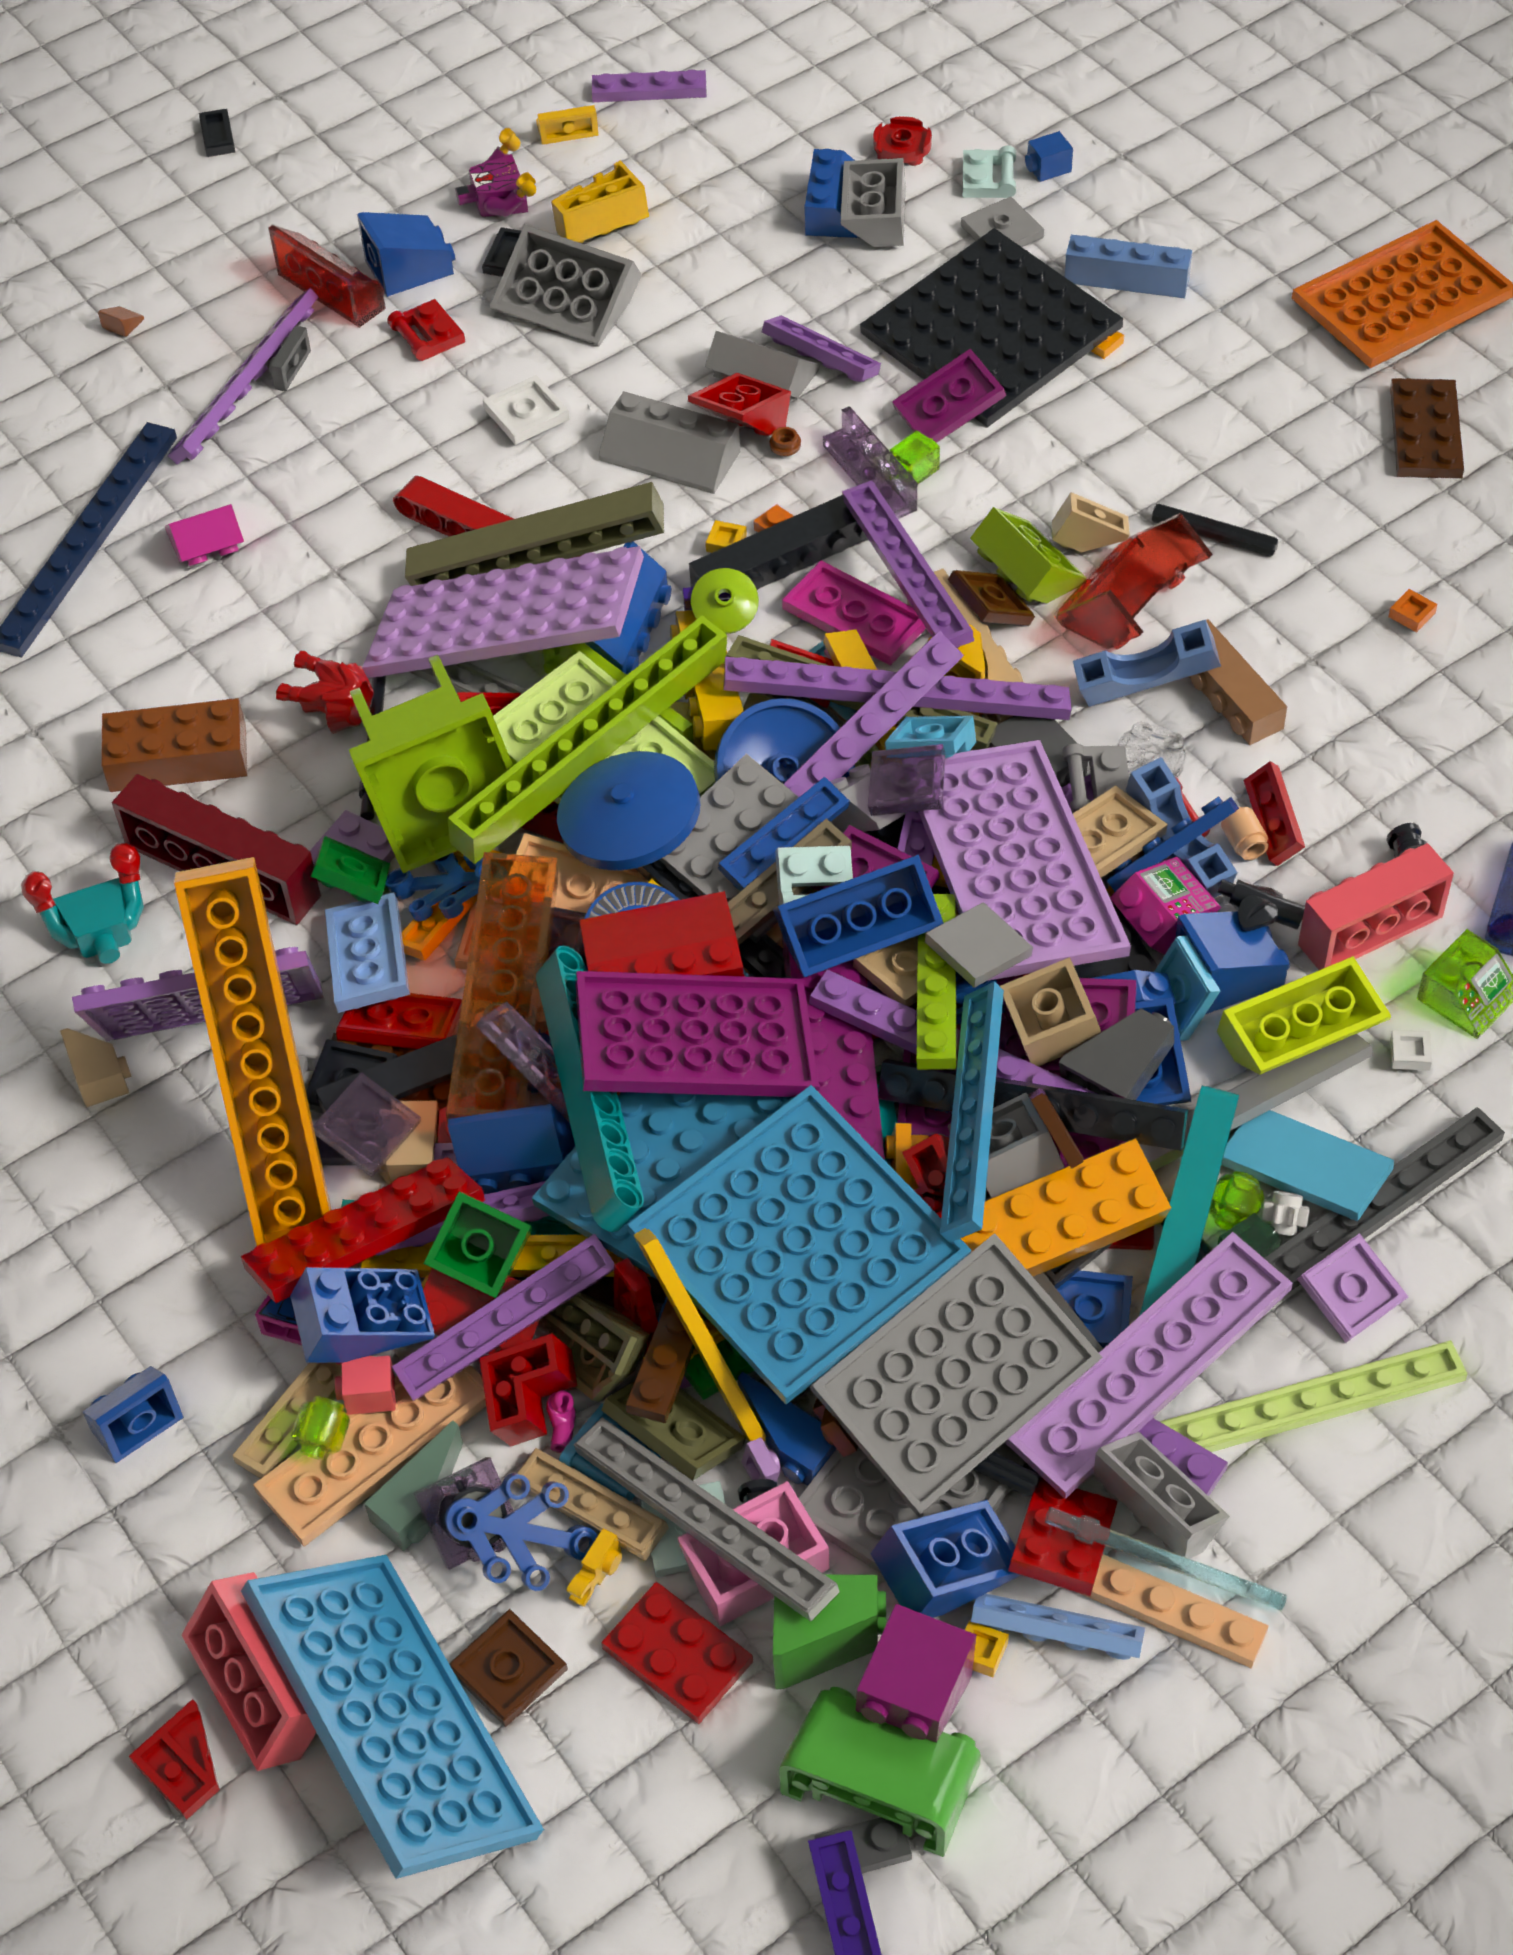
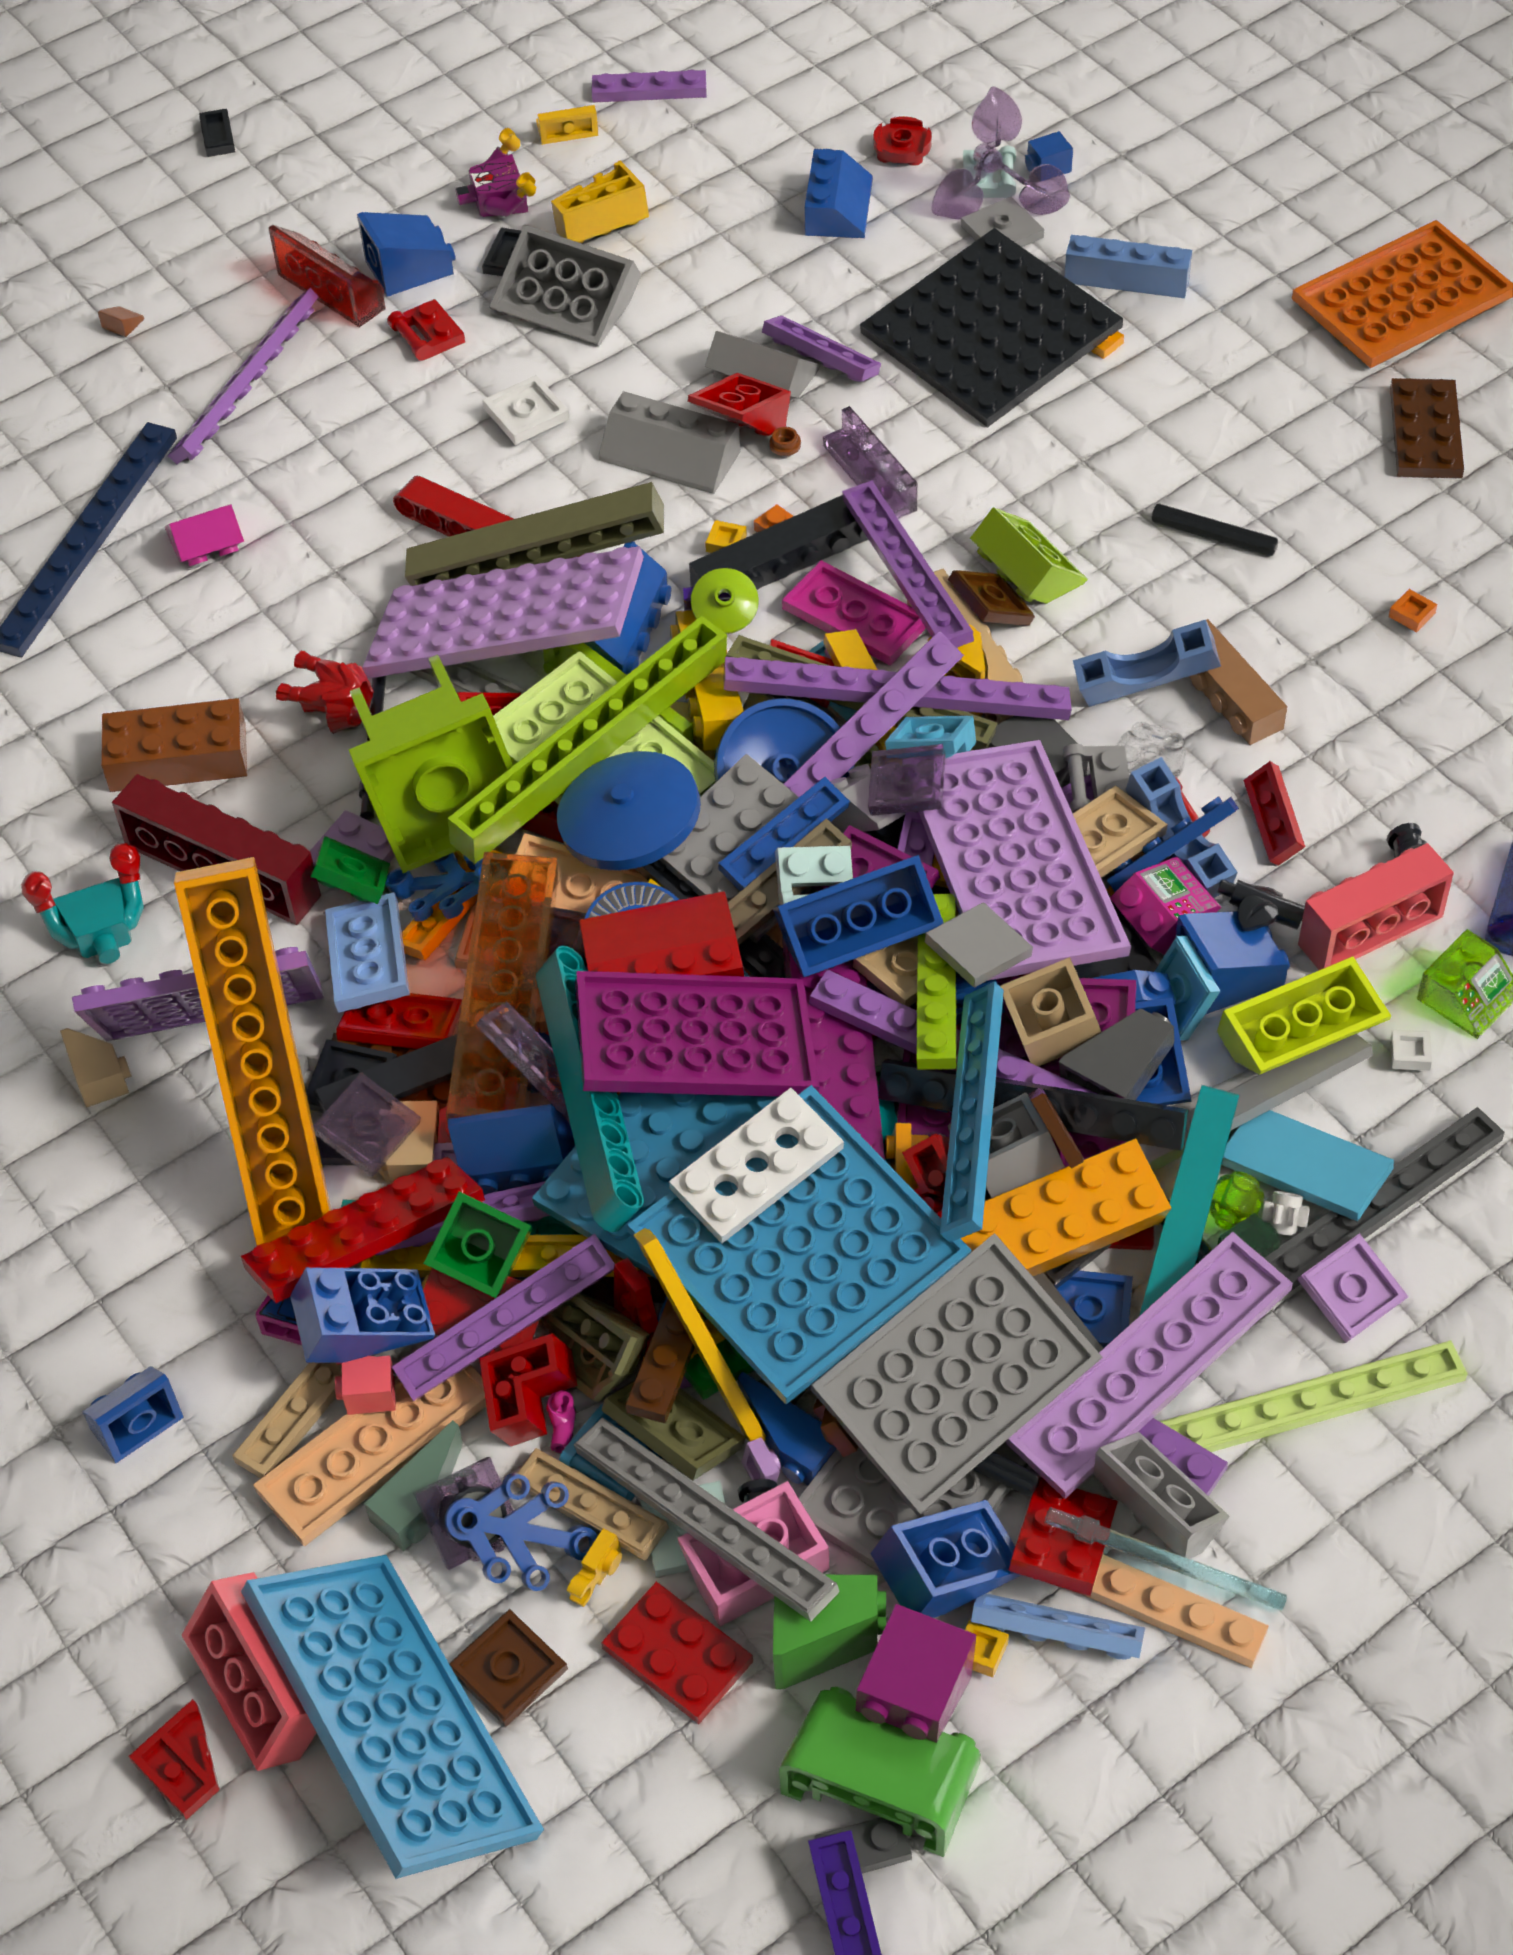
(290, 358): dark grey plate -> none
(320, 1427): clear neon green head -> none
(756, 1190): none -> white plate
(874, 200): light grey slope -> none
(918, 455): clear neon green brick -> none
(949, 397): magenta plate -> none
(998, 120): none -> clear purple plant
(1088, 525): tan slope -> none
(1128, 579): clear red windscreen -> none
(1245, 833): light nougat brick -> none

